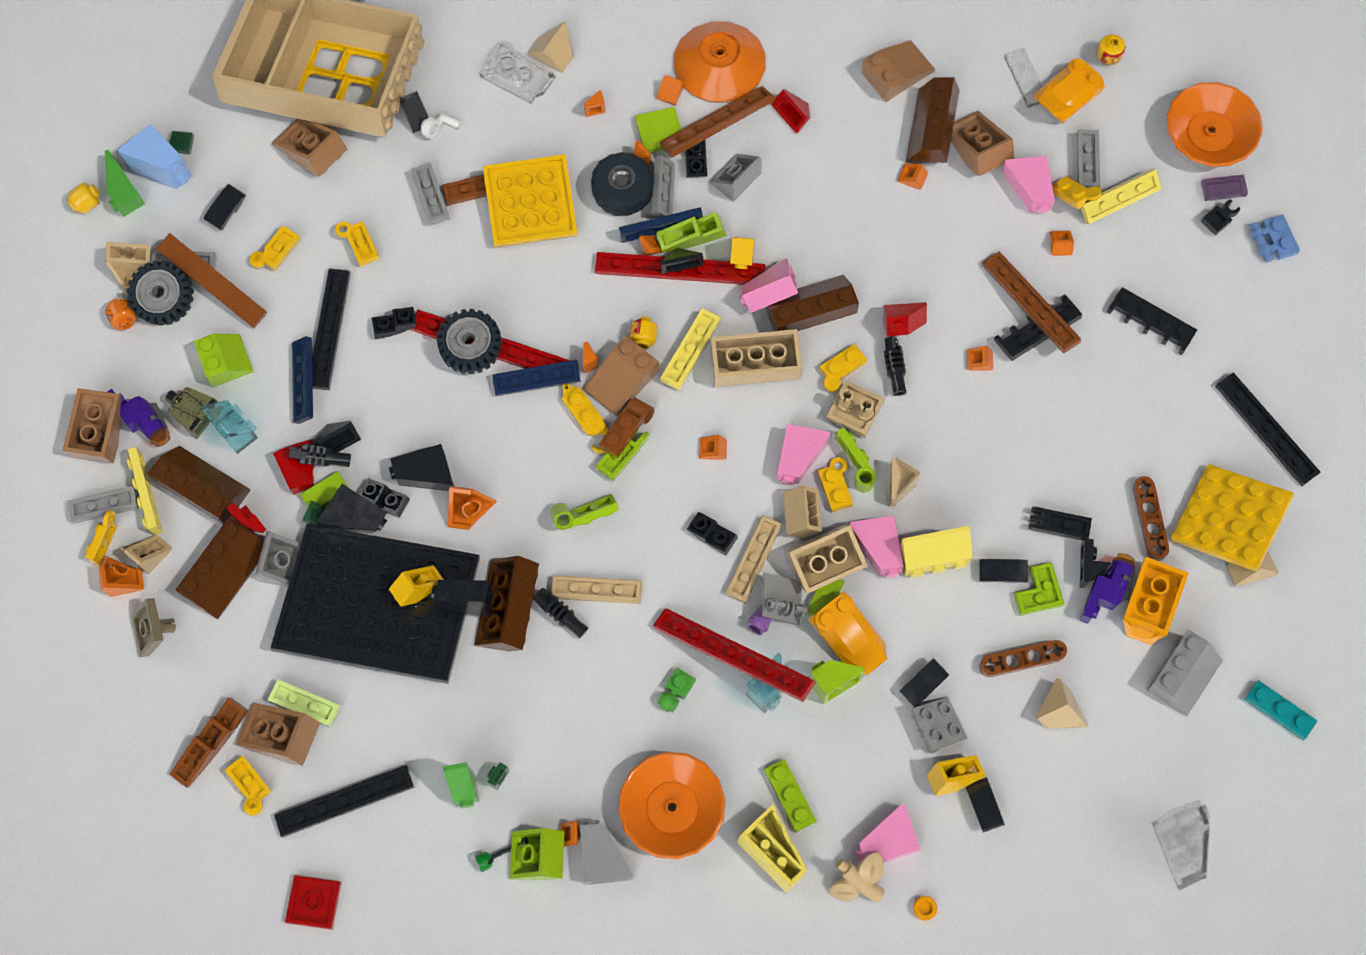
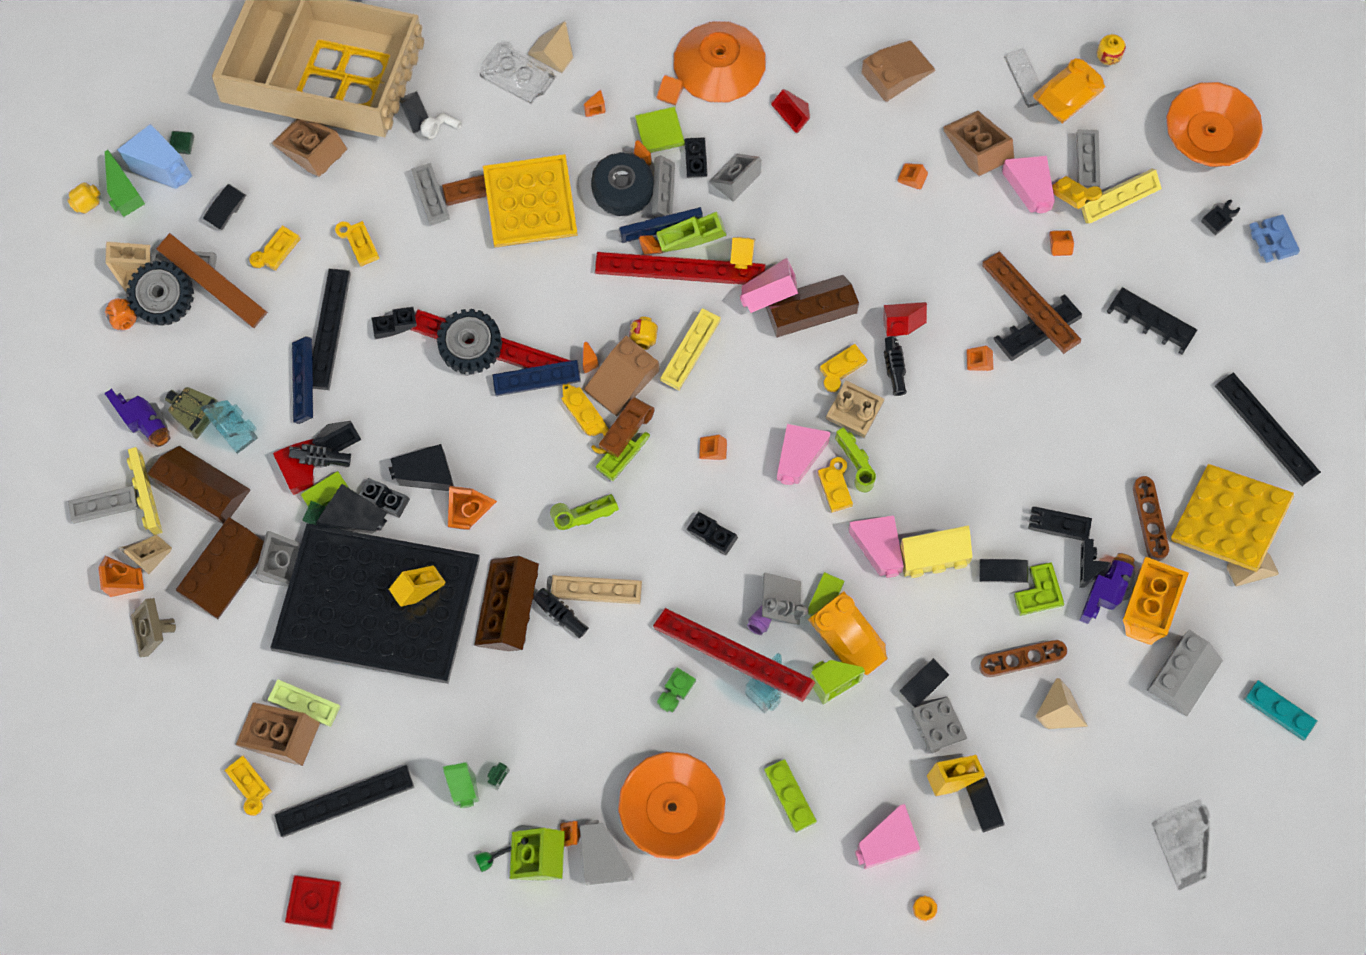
(94, 426): medium nougat slope -> none
(103, 536): yellow hinge -> none
(209, 742): dark orange slope -> none
(223, 357): lime slope -> none
(246, 518): red slope -> none
(463, 596): black slope -> none
(680, 260): black slope -> none
(717, 121): dark orange tile -> none
(753, 559): tan tile -> none
(756, 358): tan brick -> none
(773, 850): light yellow wedge -> none
(802, 512): tan brick -> none
(826, 558): tan slope -> none
(859, 879): tan plant -> none
(902, 480): tan slope -> none
(933, 121): reddish brown slope -> none
(1224, 187): clear purple tile -> none

